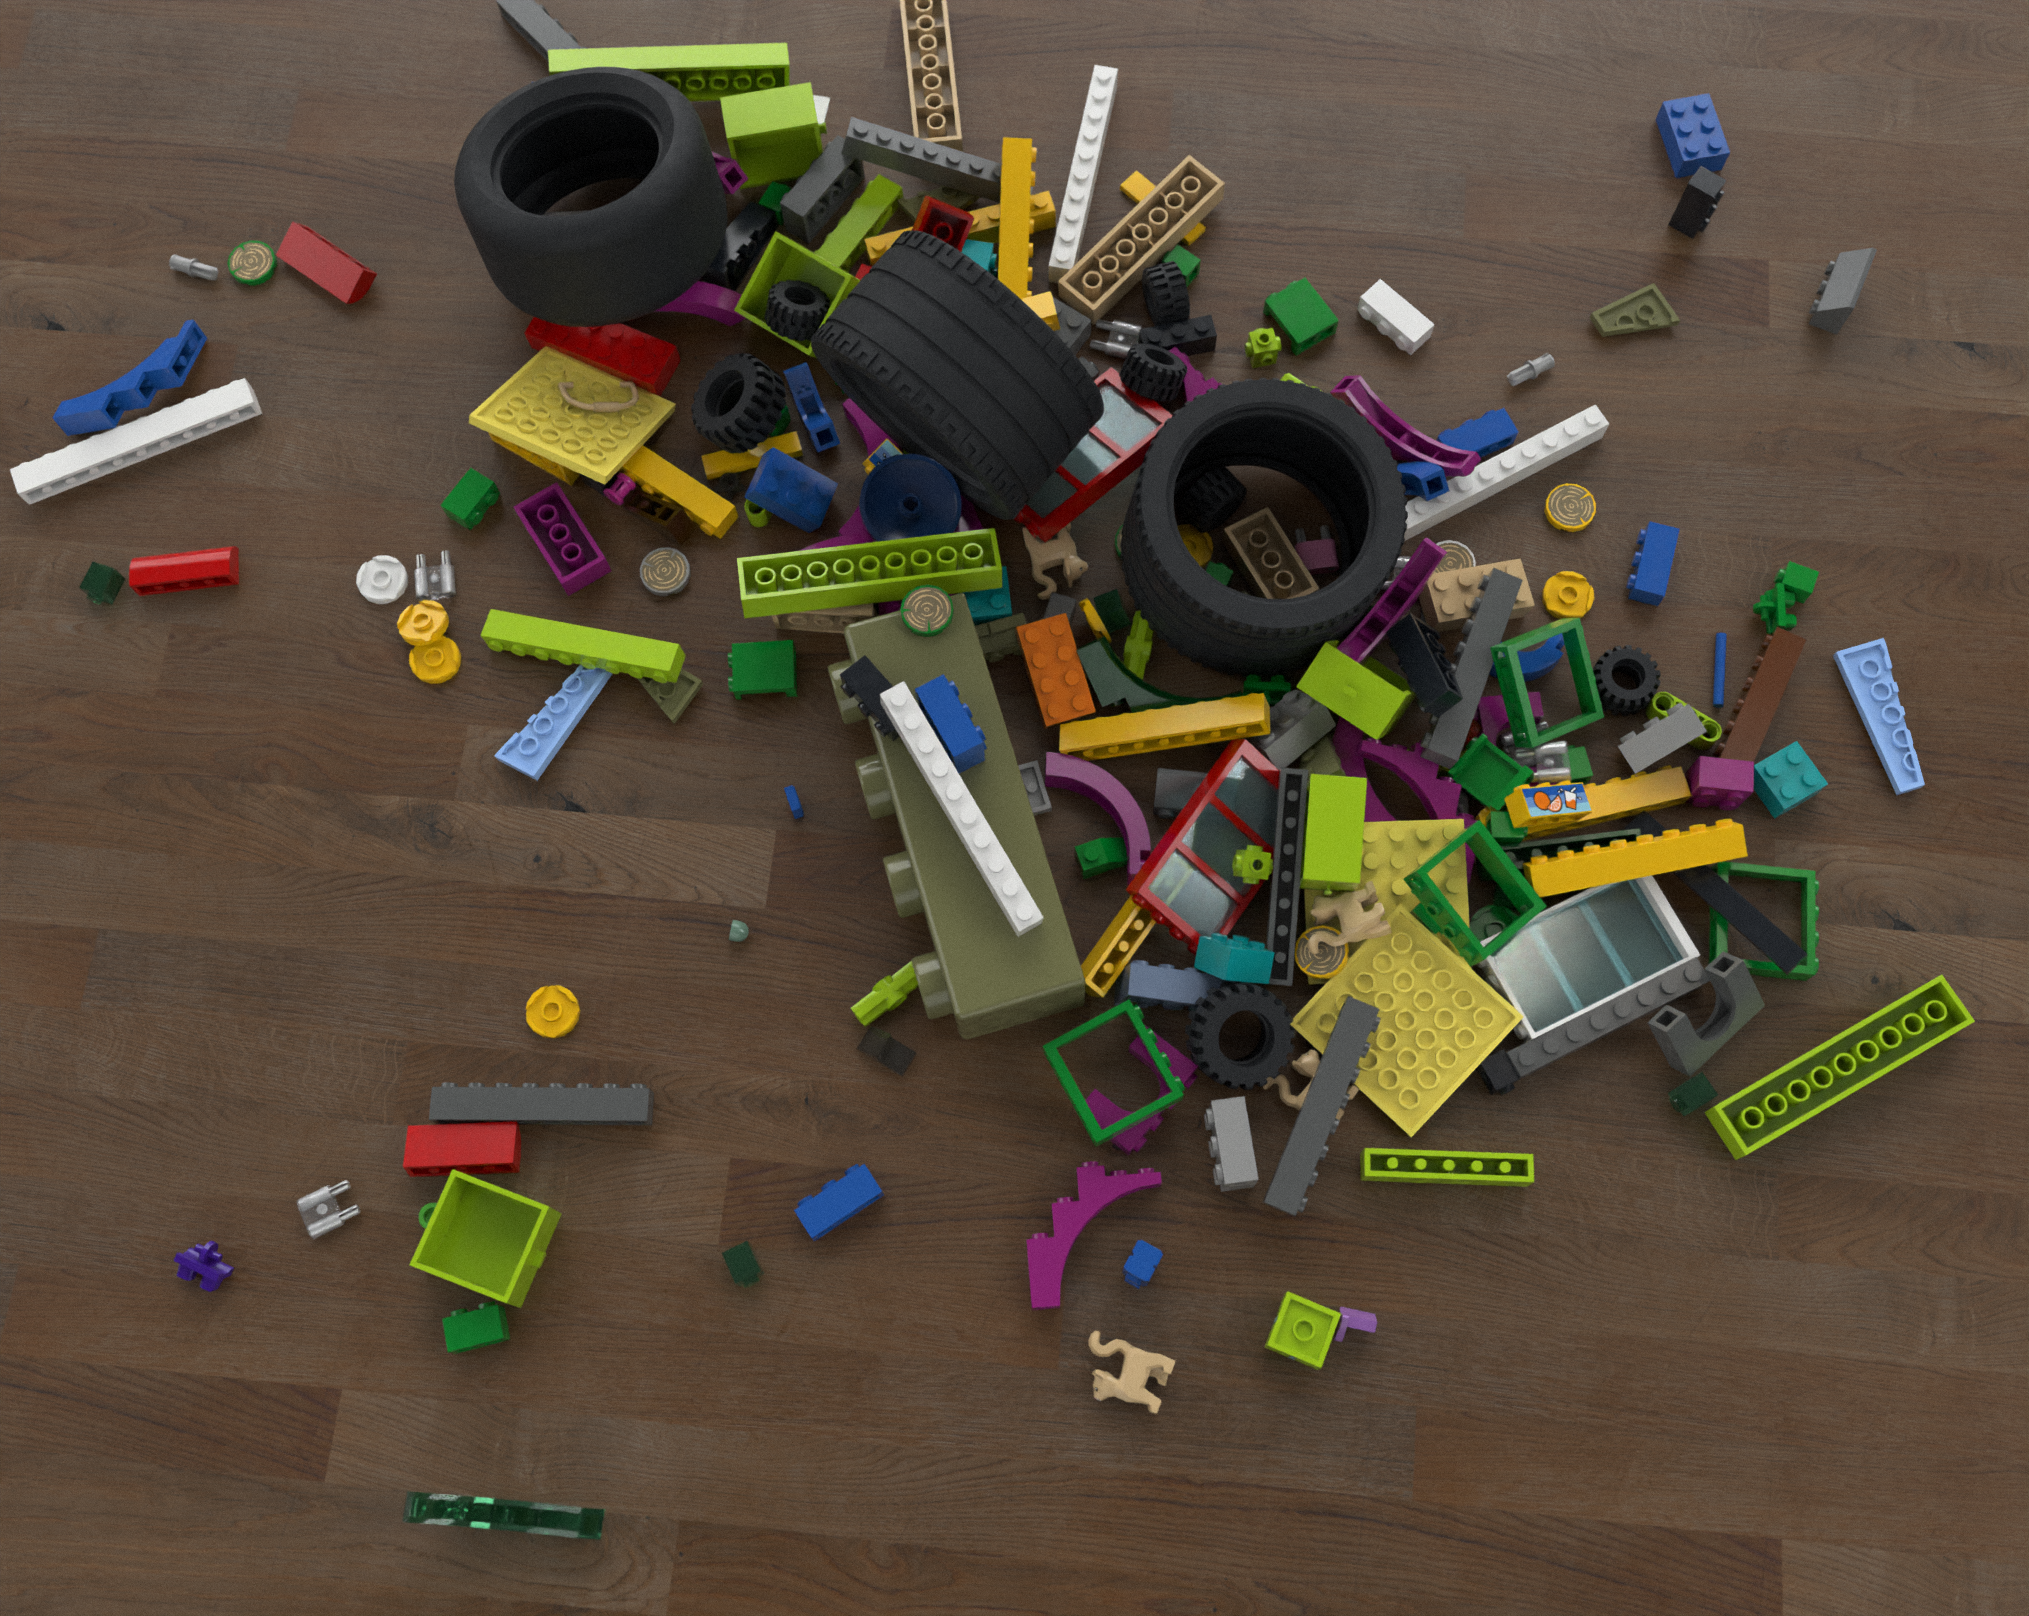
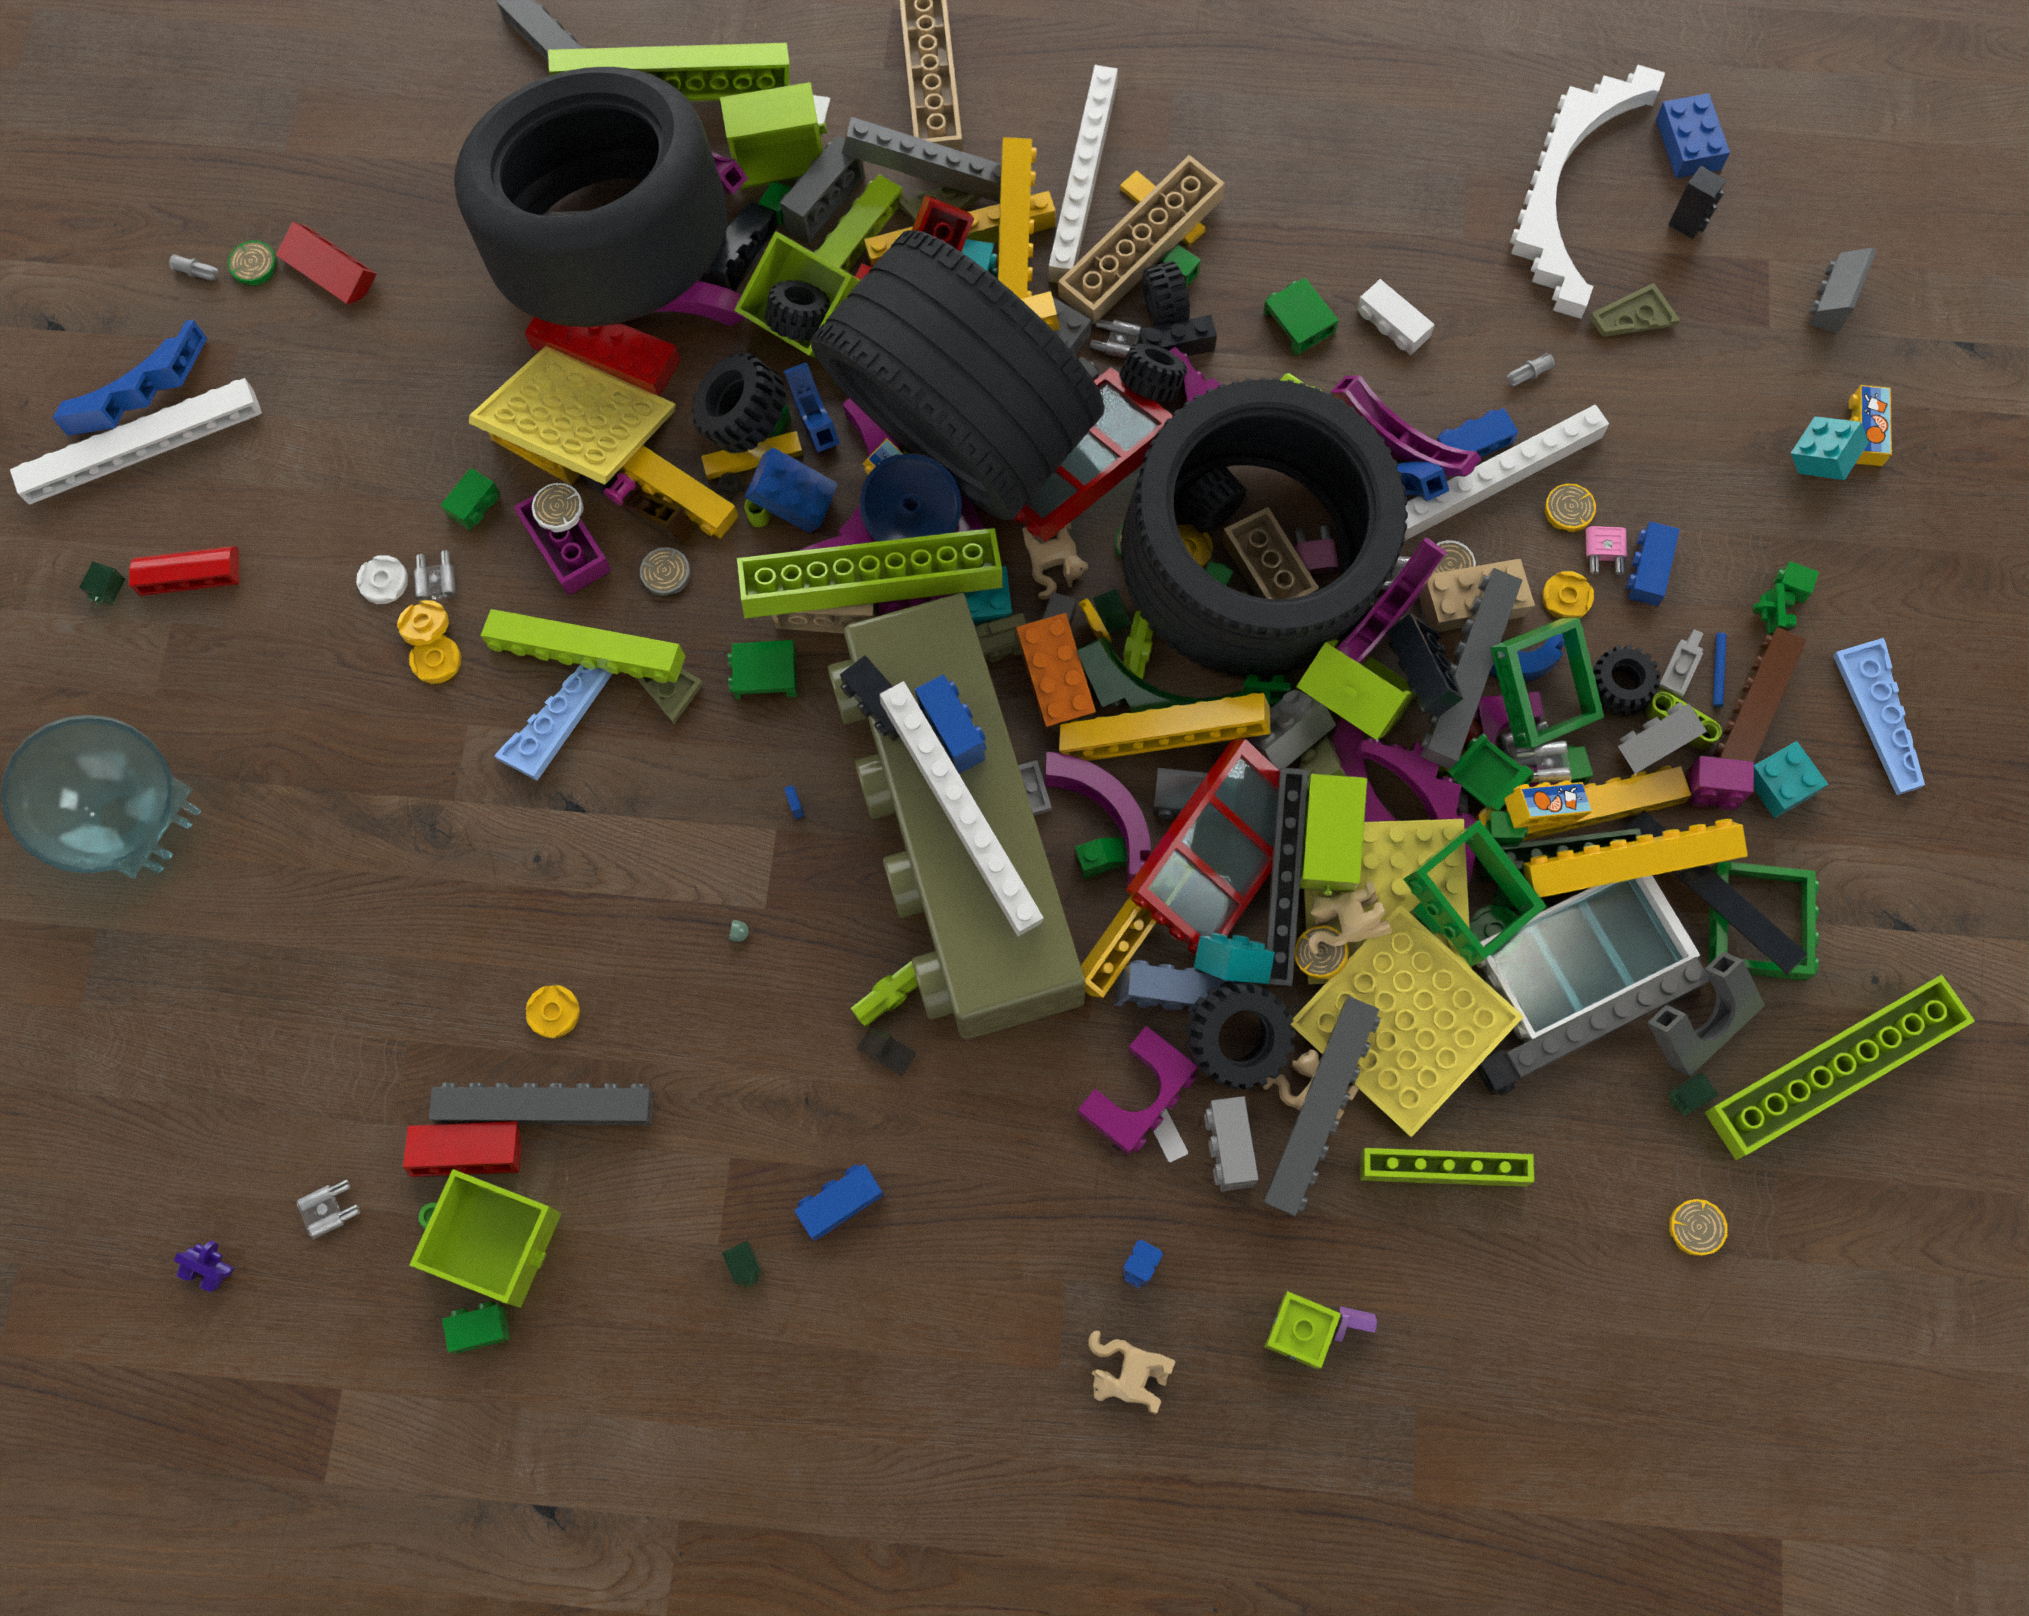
(92, 796): none -> clear light blue windscreen
(504, 1514): clear green arch -> none
(557, 507): none -> tile
(601, 406): tan piece -> none
(927, 610): tile -> none
(1076, 1098): green window -> none
(1095, 1192): magenta arch -> none
(1170, 1139): none -> white sticker
(1243, 864): lime brick -> none
(1262, 347): lime brick -> none
(1539, 230): none -> white arch
(1606, 545): none -> bright pink piece
(1682, 665): none -> light grey hinge
(1698, 1227): none -> dark tan tile
(1829, 448): none -> teal brick
(1873, 409): none -> brick

